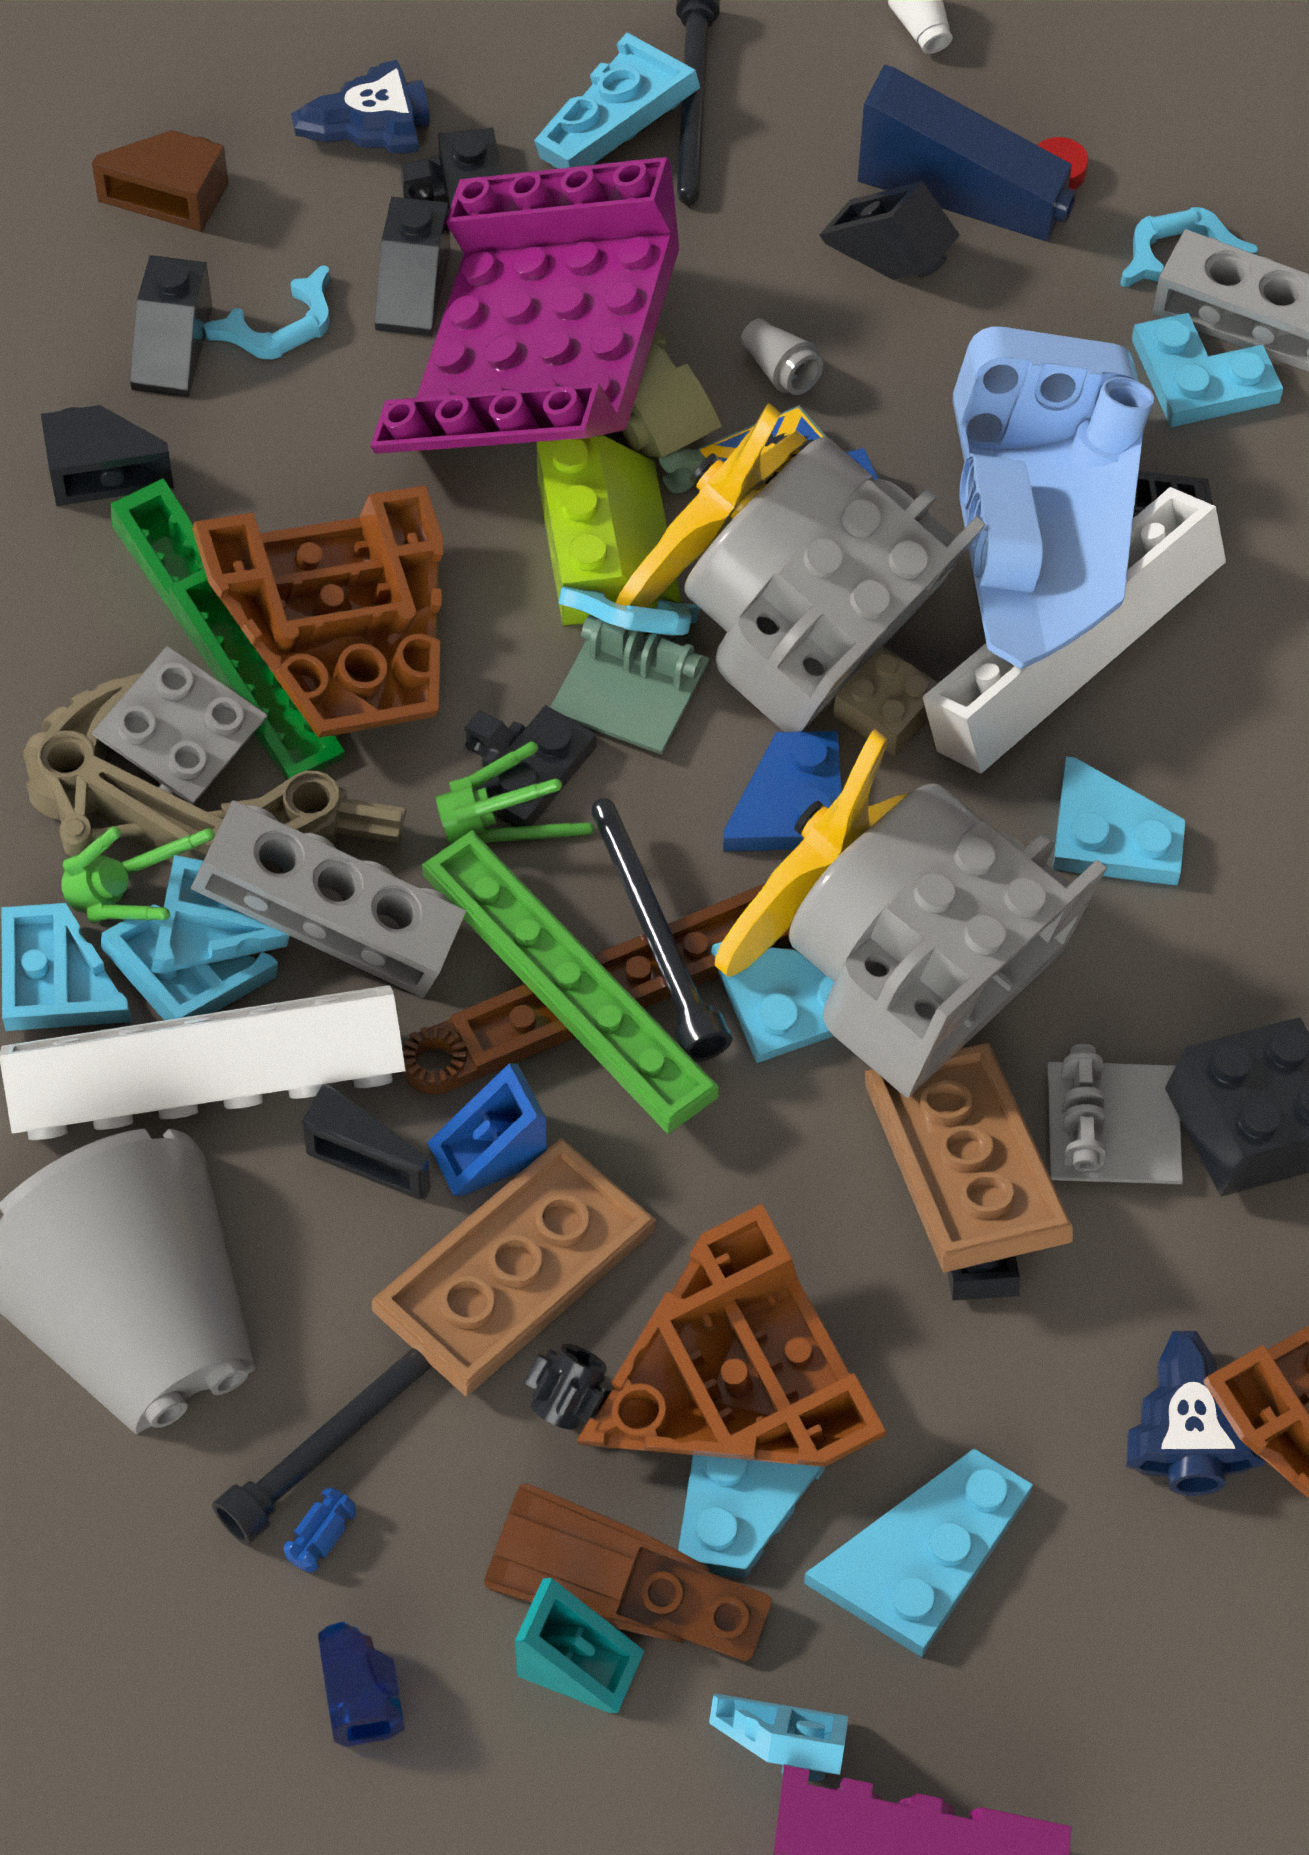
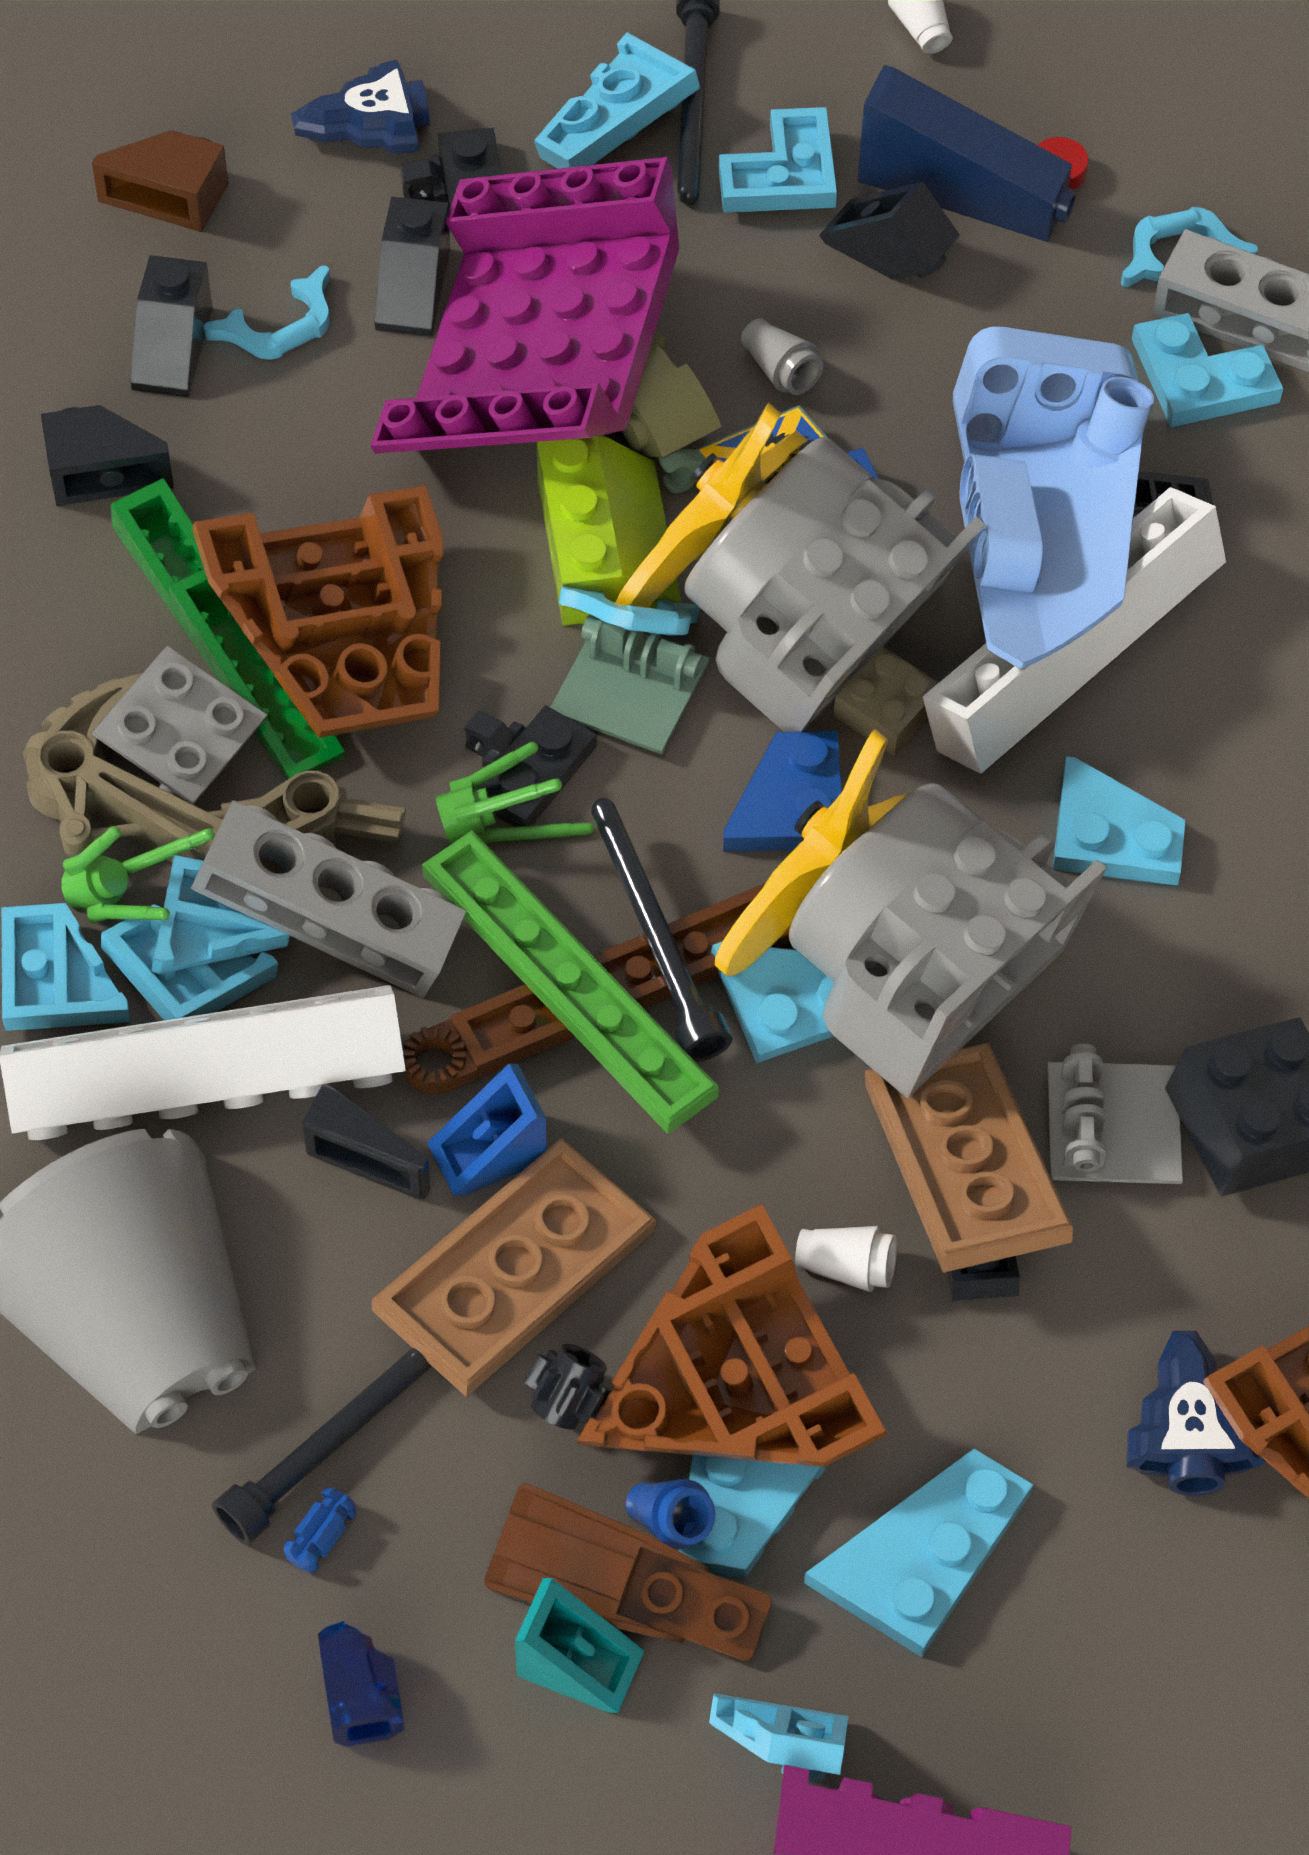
(673, 1511): none -> blue cone
(790, 177): none -> medium azure plate
(849, 1255): none -> white cone

